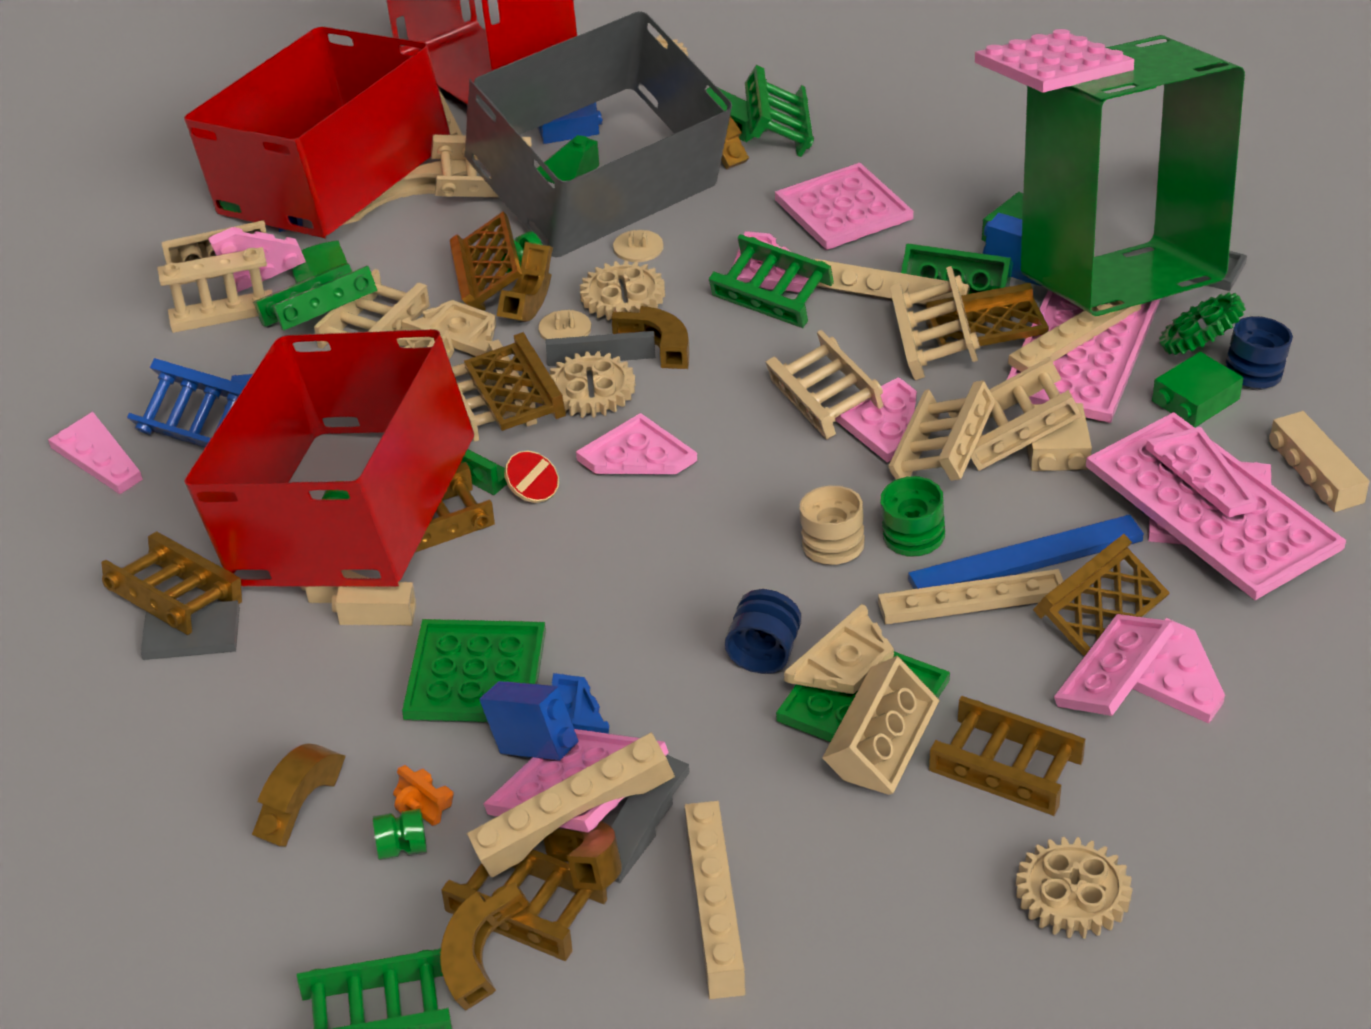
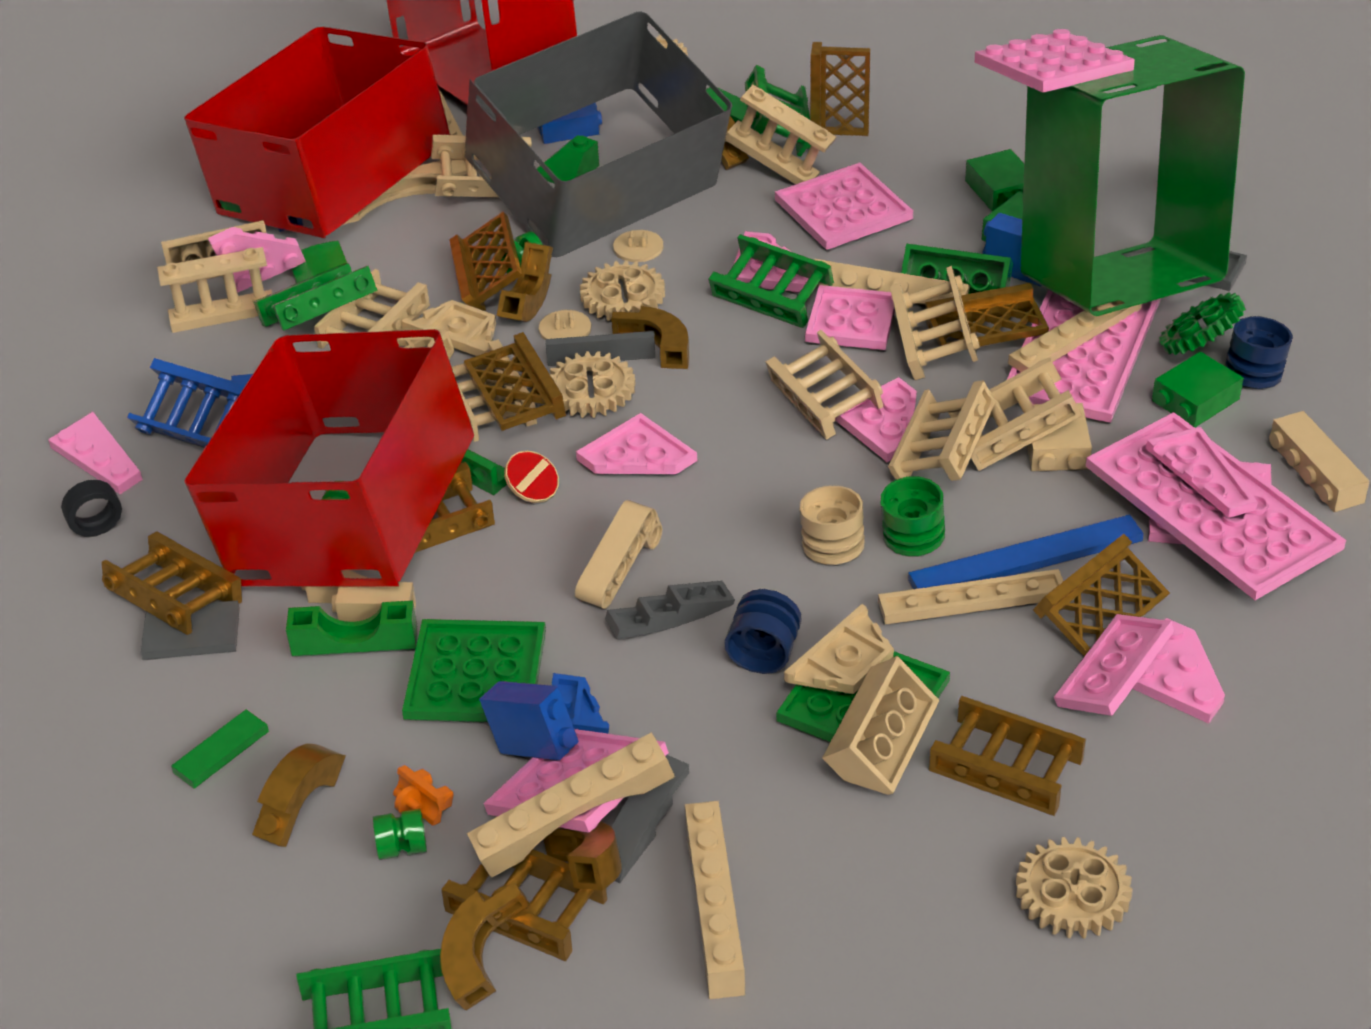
(98, 523): none -> black tyre
(219, 748): none -> green tile
(316, 633): none -> green arch
(629, 531): none -> tan beam
(679, 606): none -> dark grey slope
(767, 152): none -> tan fence
(819, 85): none -> pearl gold fence
(852, 317): none -> bright pink plate
(995, 177): none -> green brick

